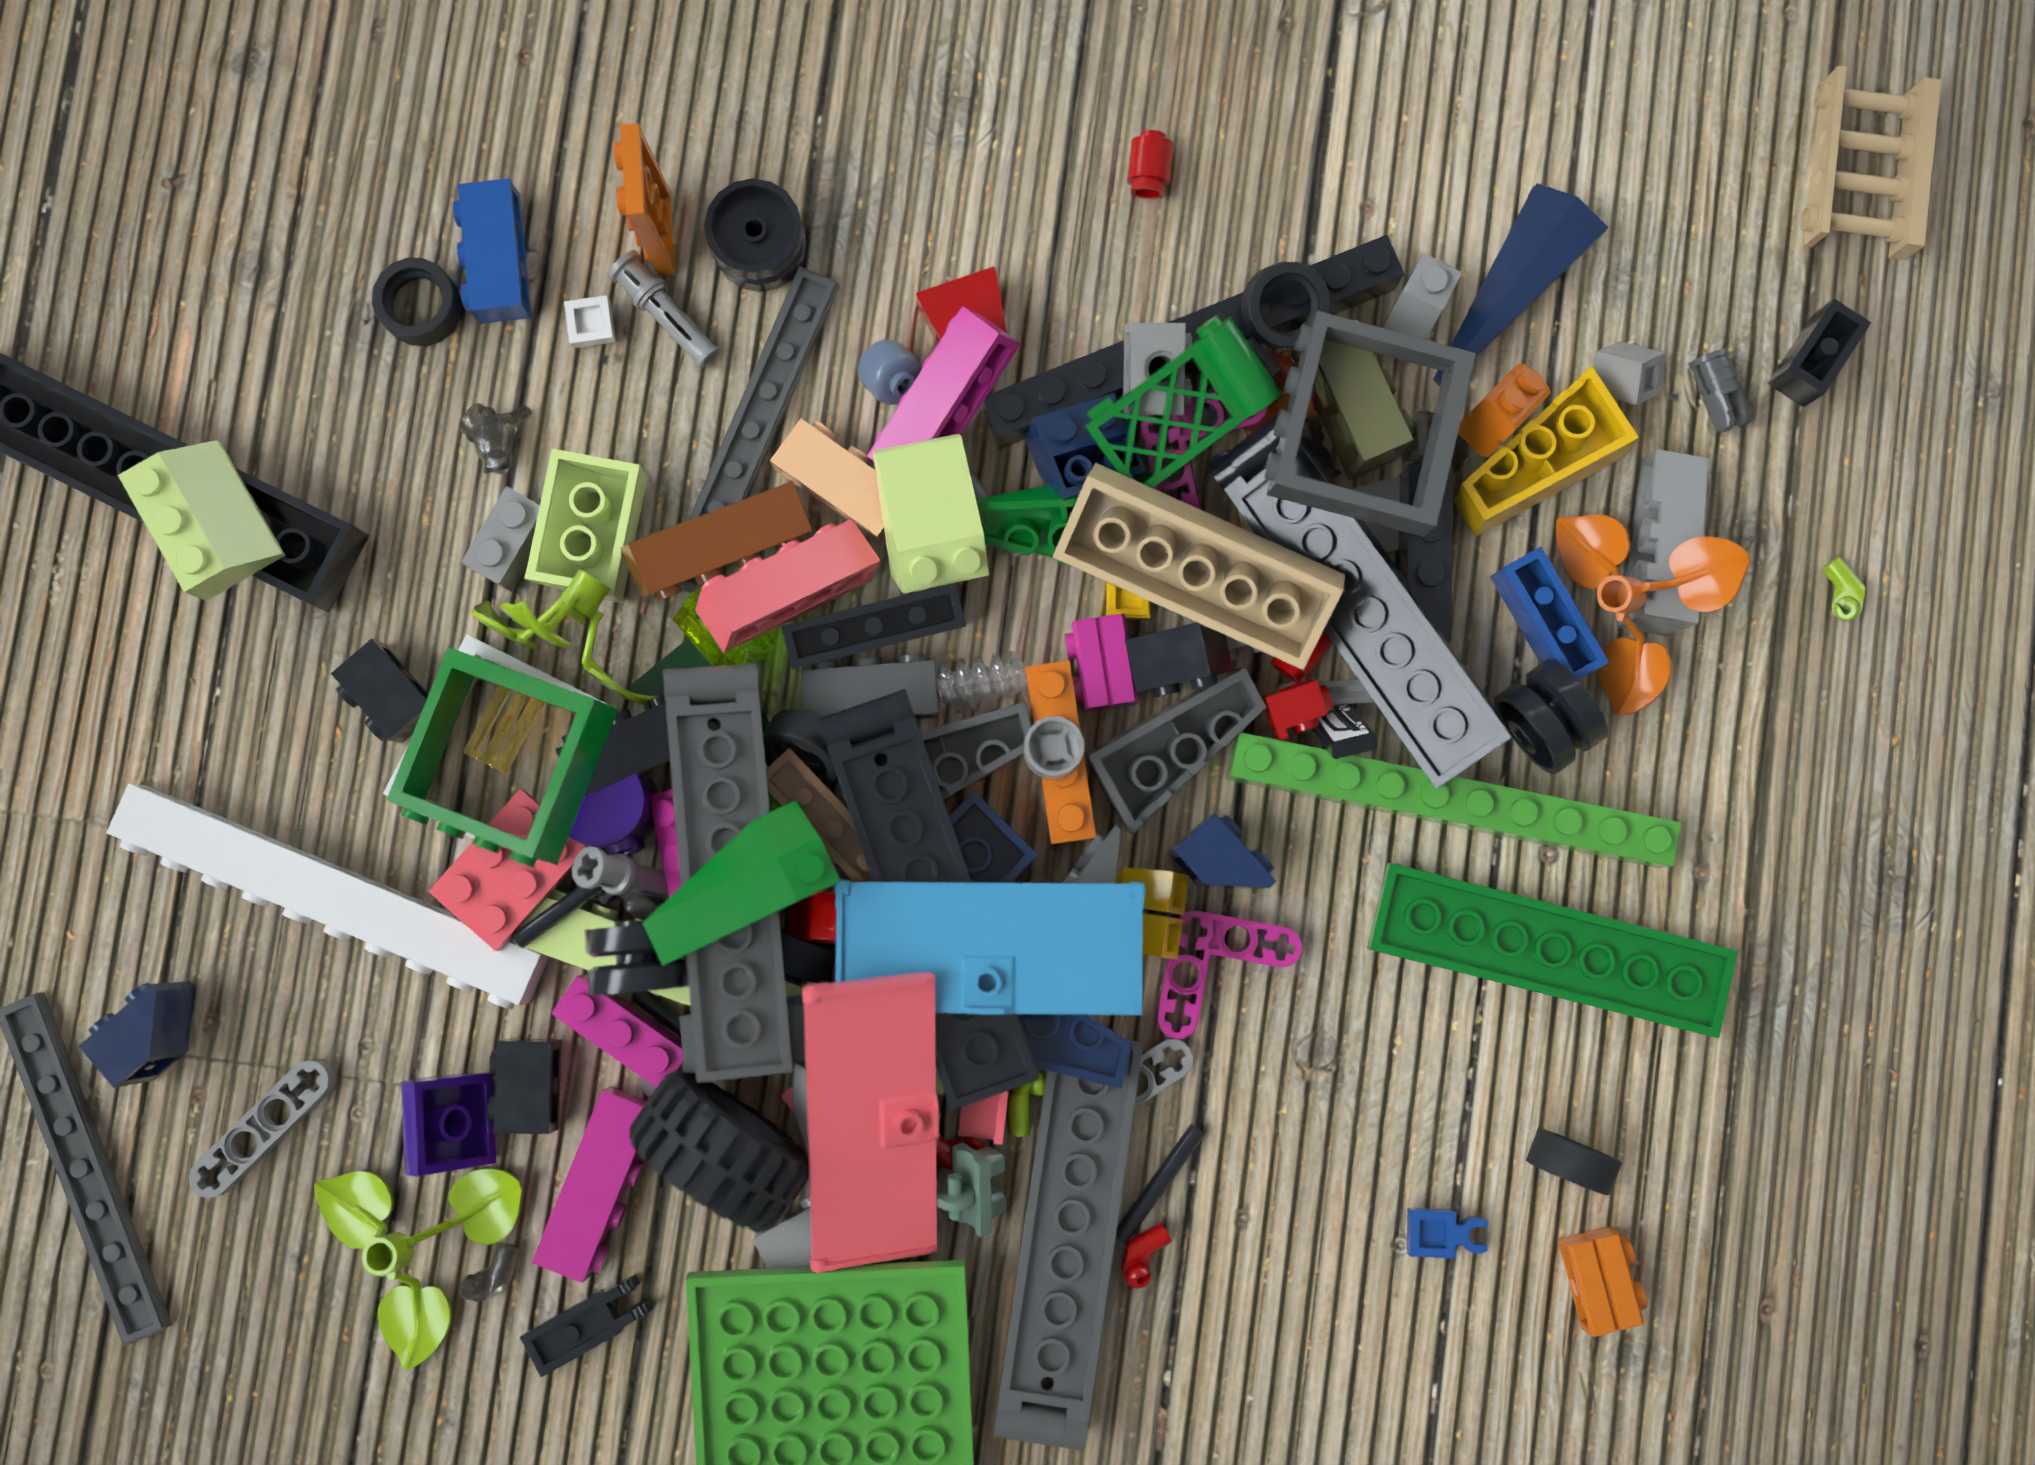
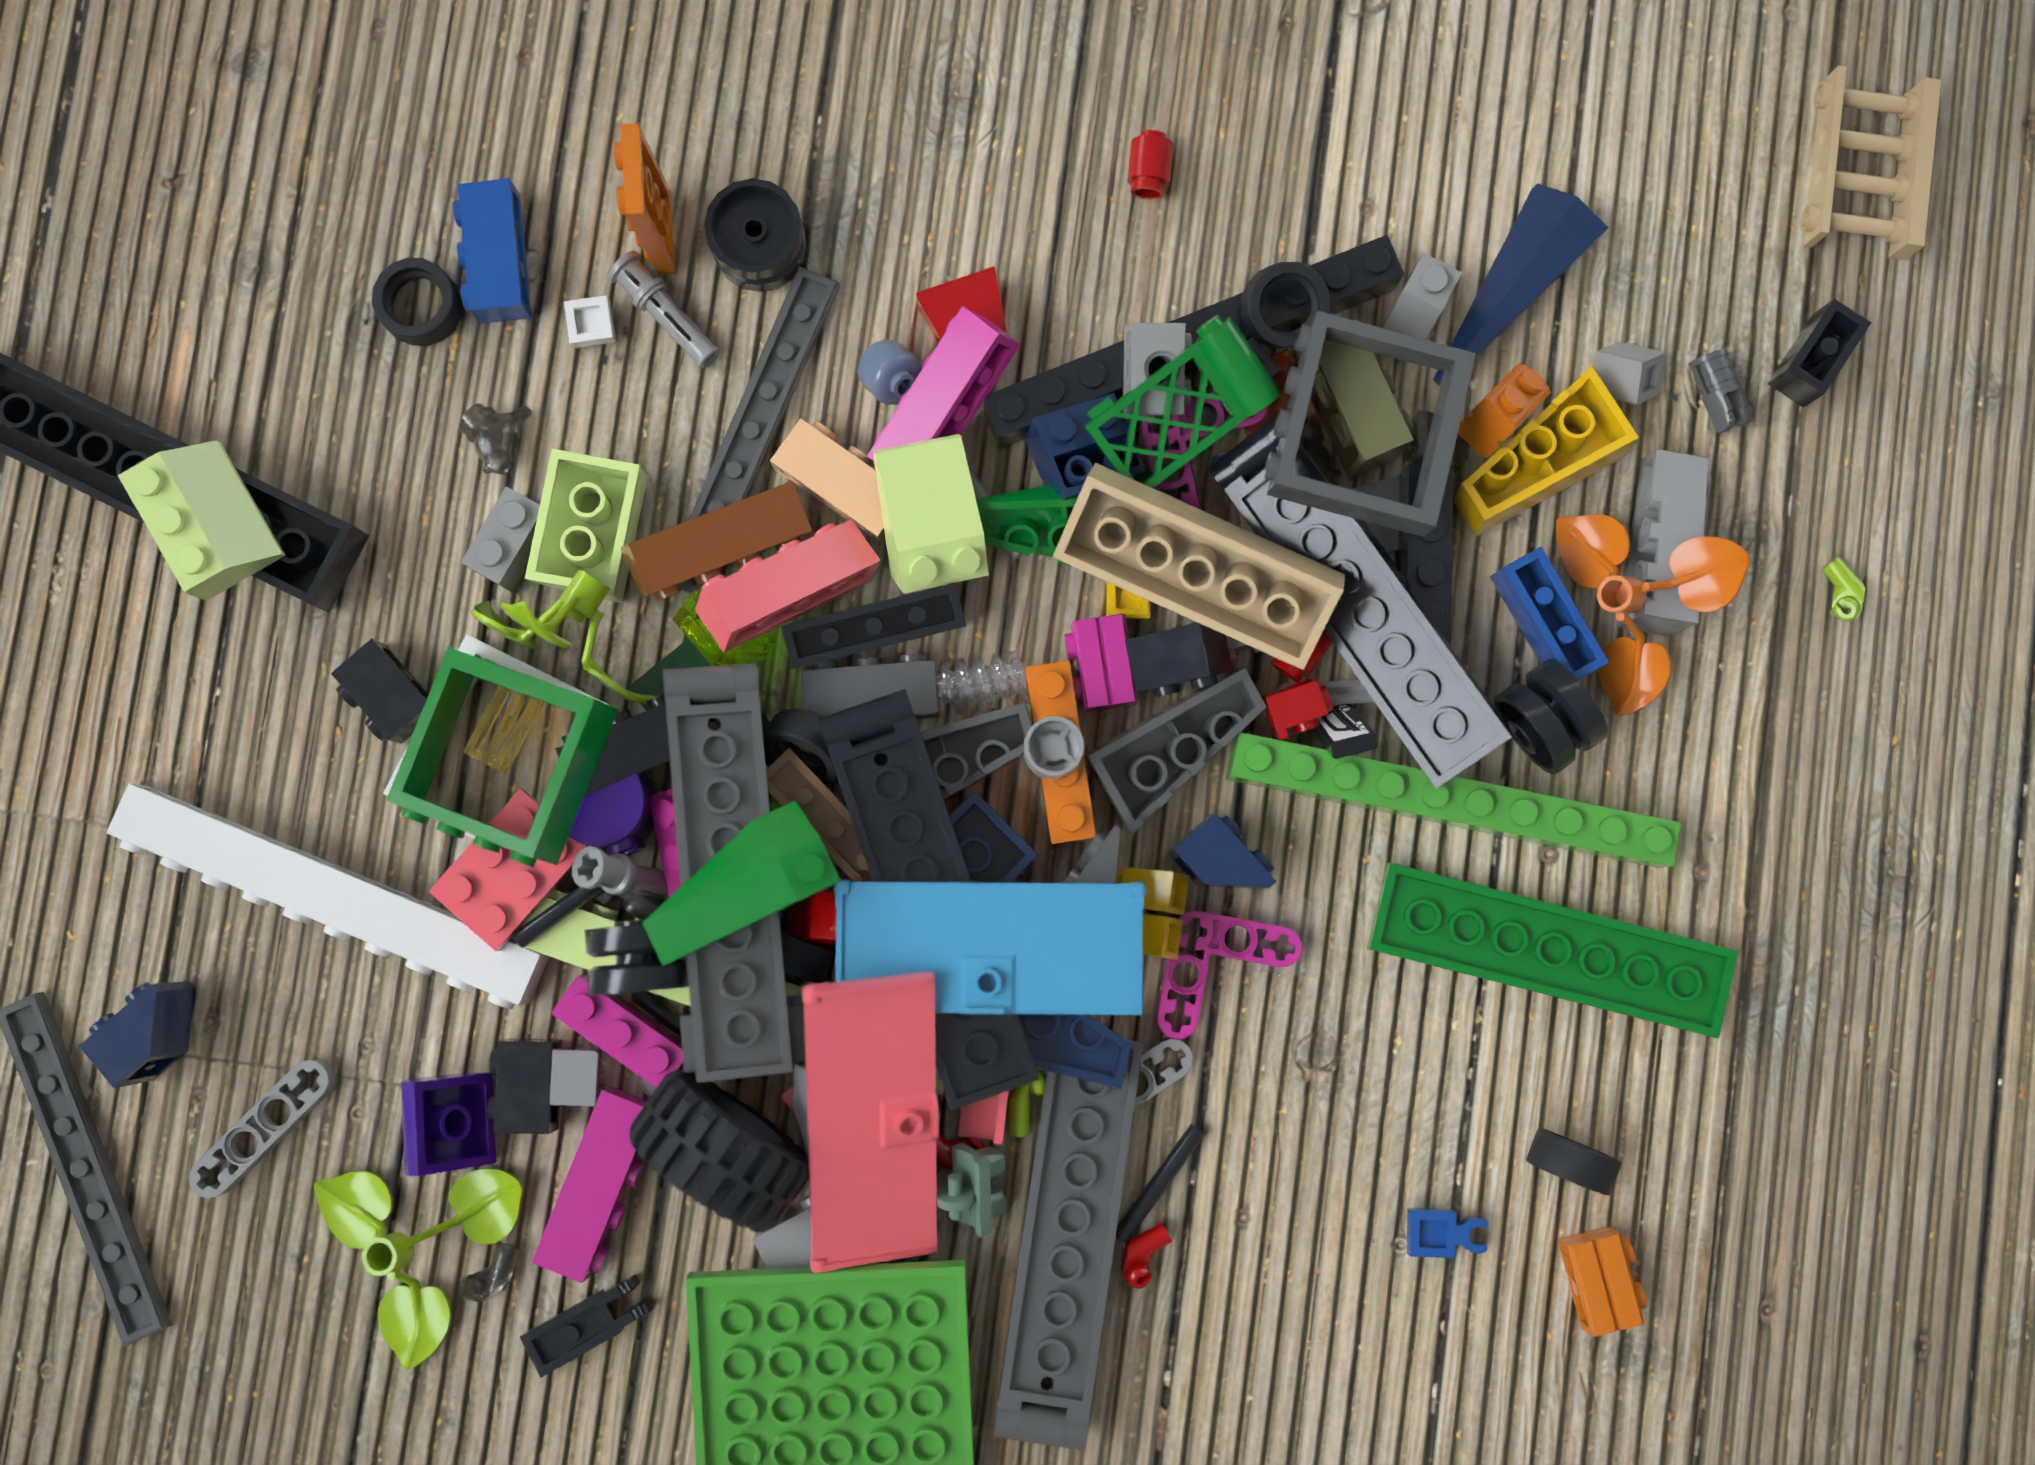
(575, 1077): none -> light grey panel

